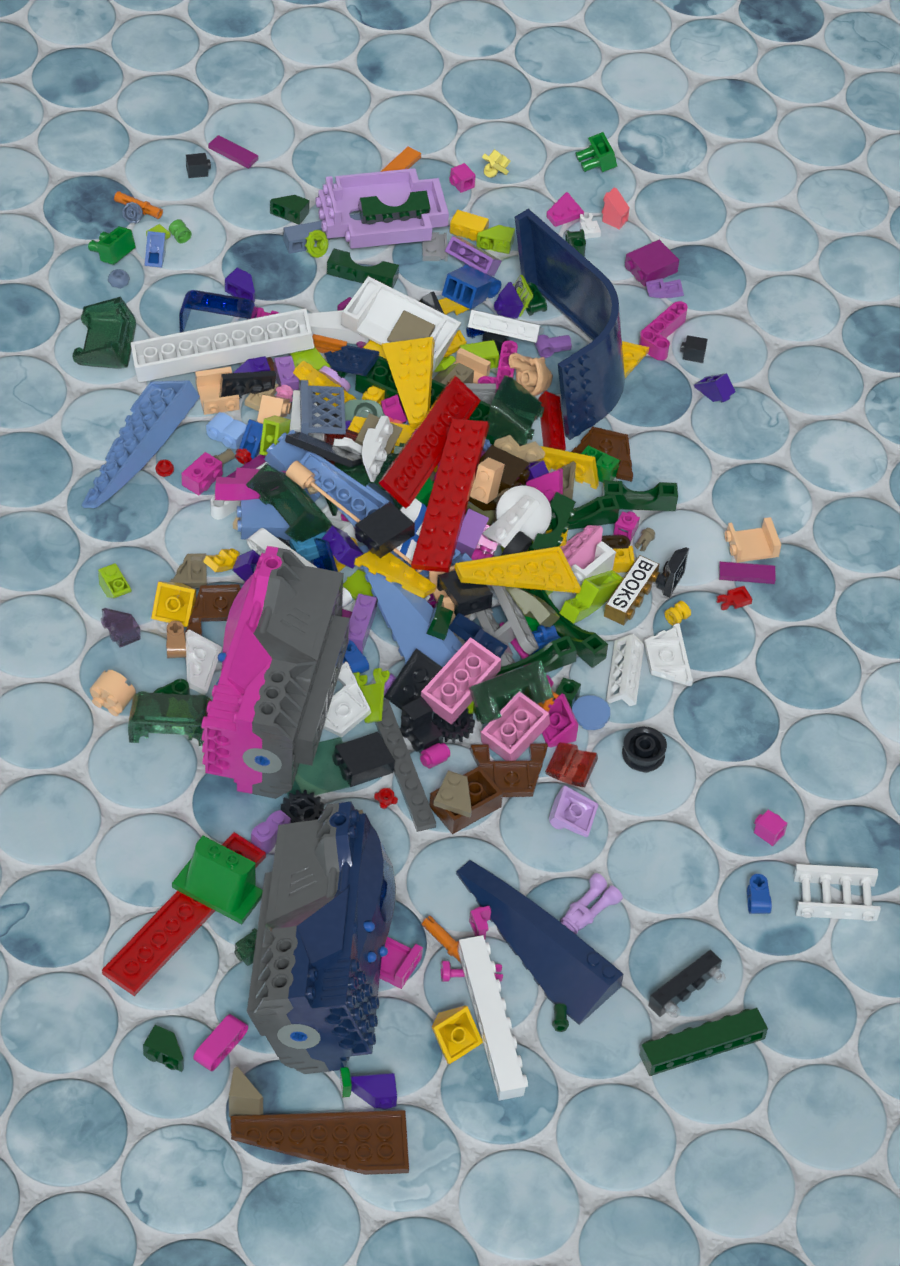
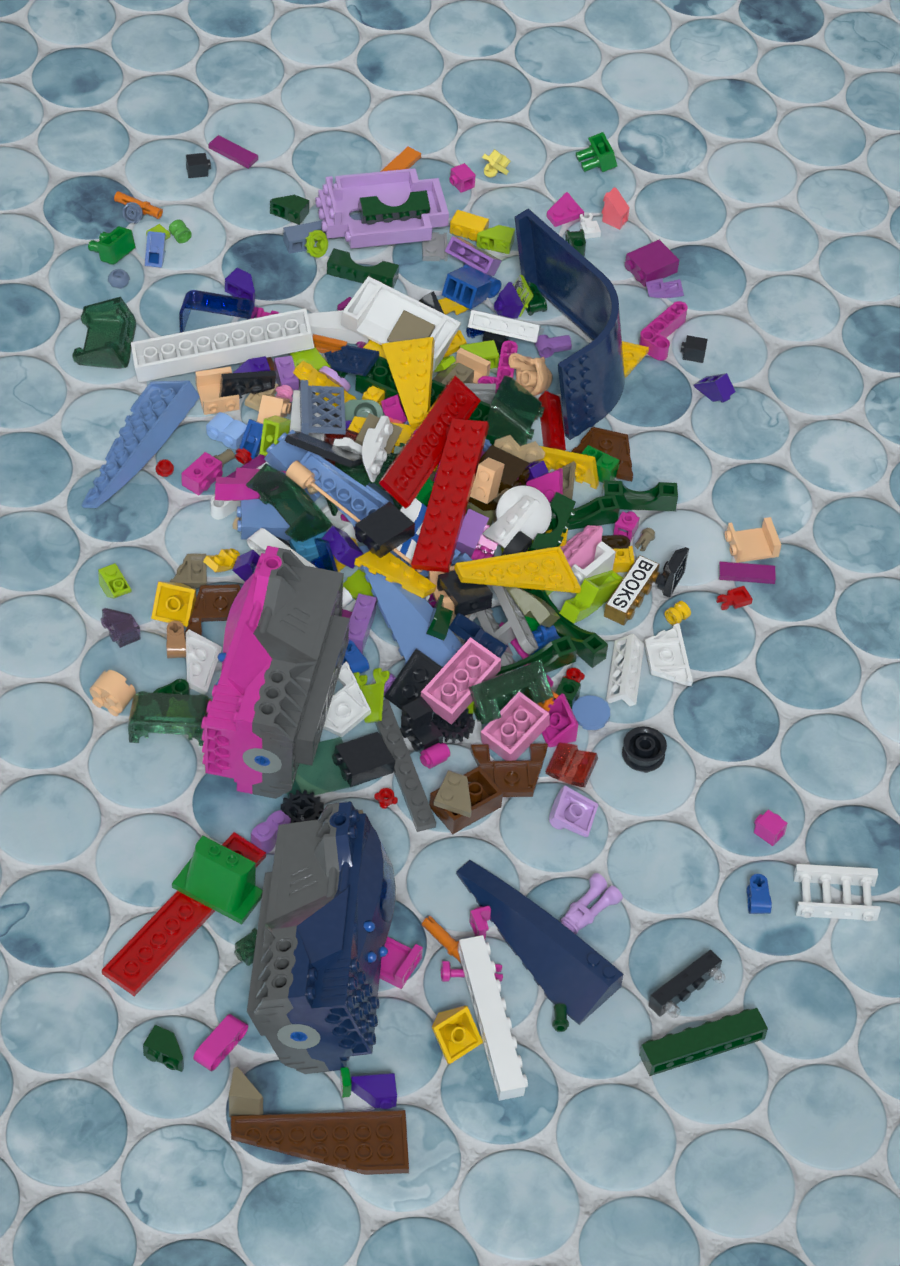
(574, 674): none -> red plate

